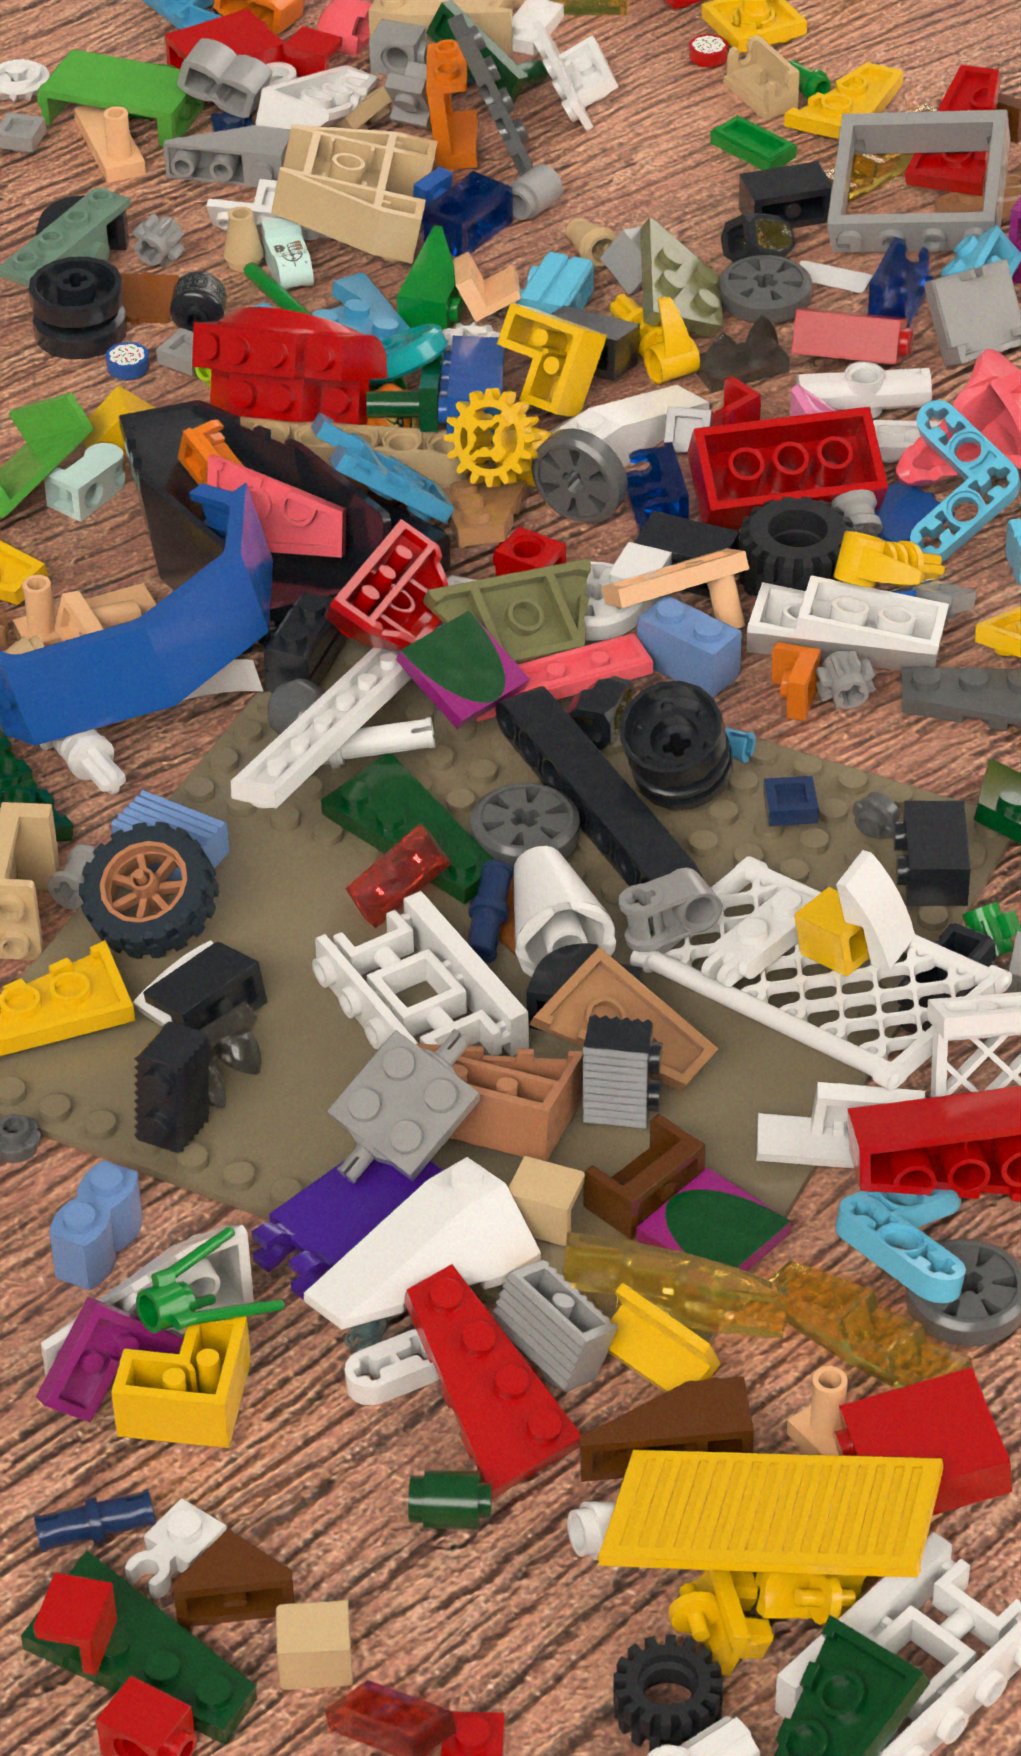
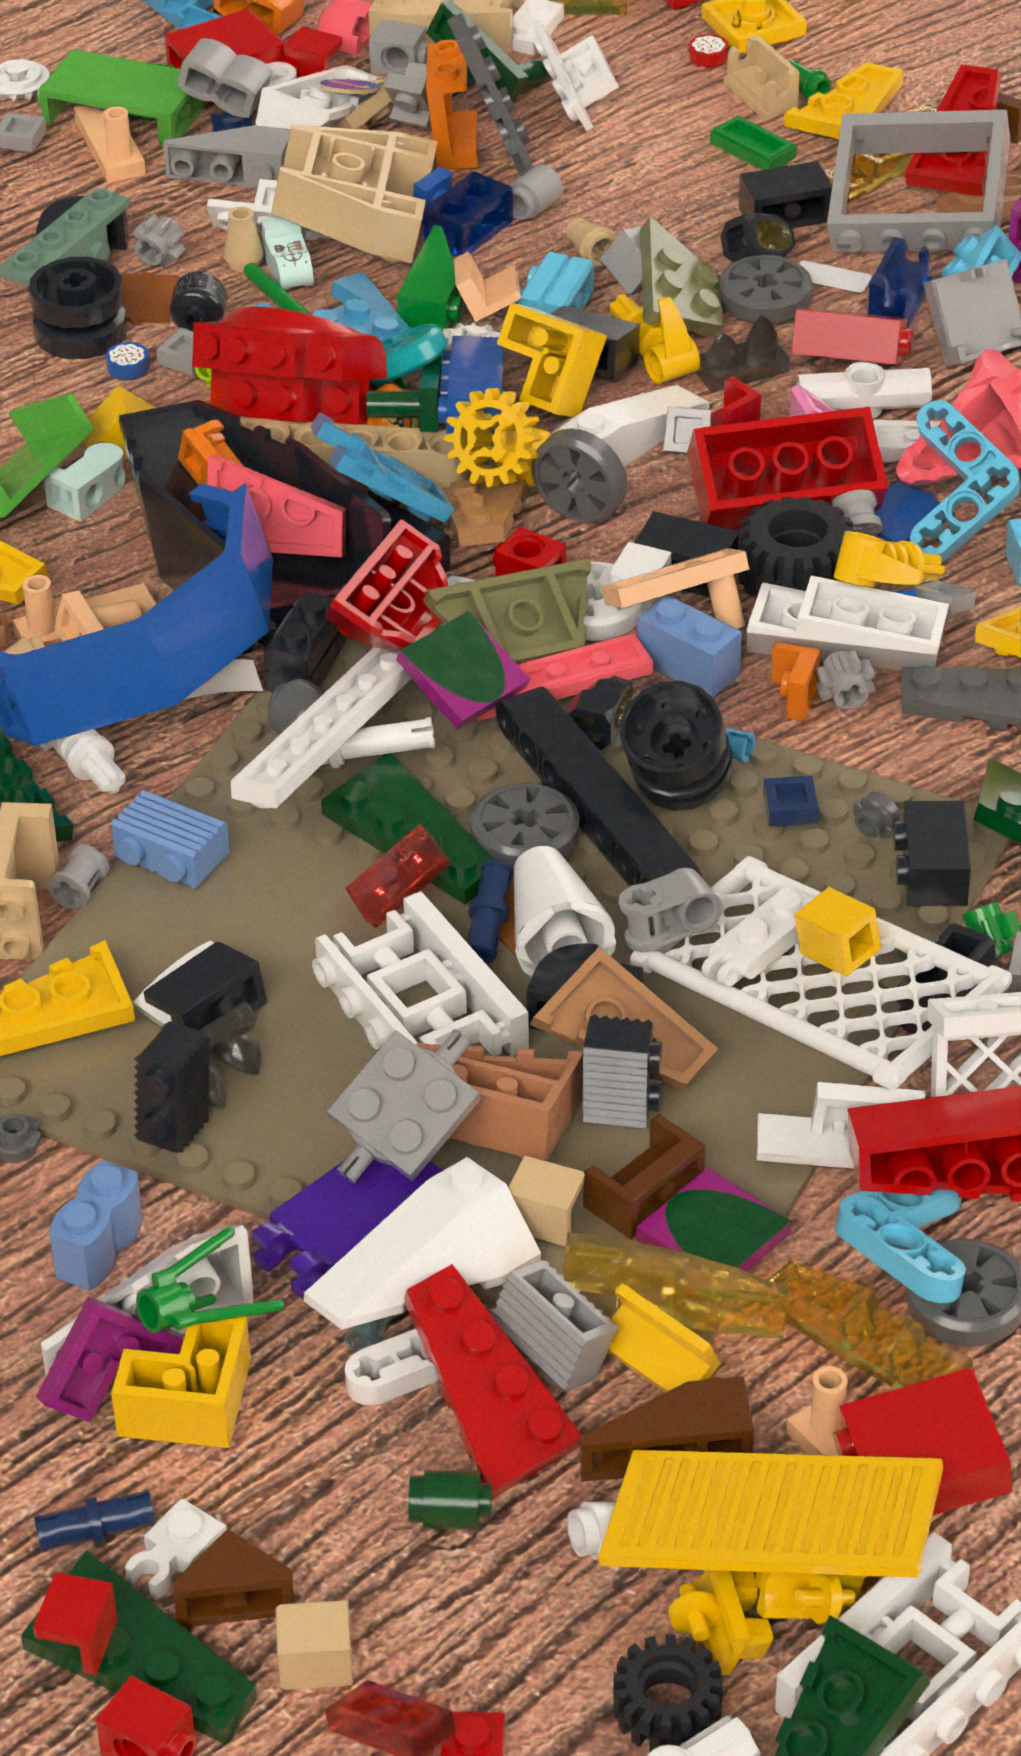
(133, 853): black wheel -> none
(352, 86): none -> piece
(658, 486): clear blue hinge -> none
(875, 904): white slope -> none

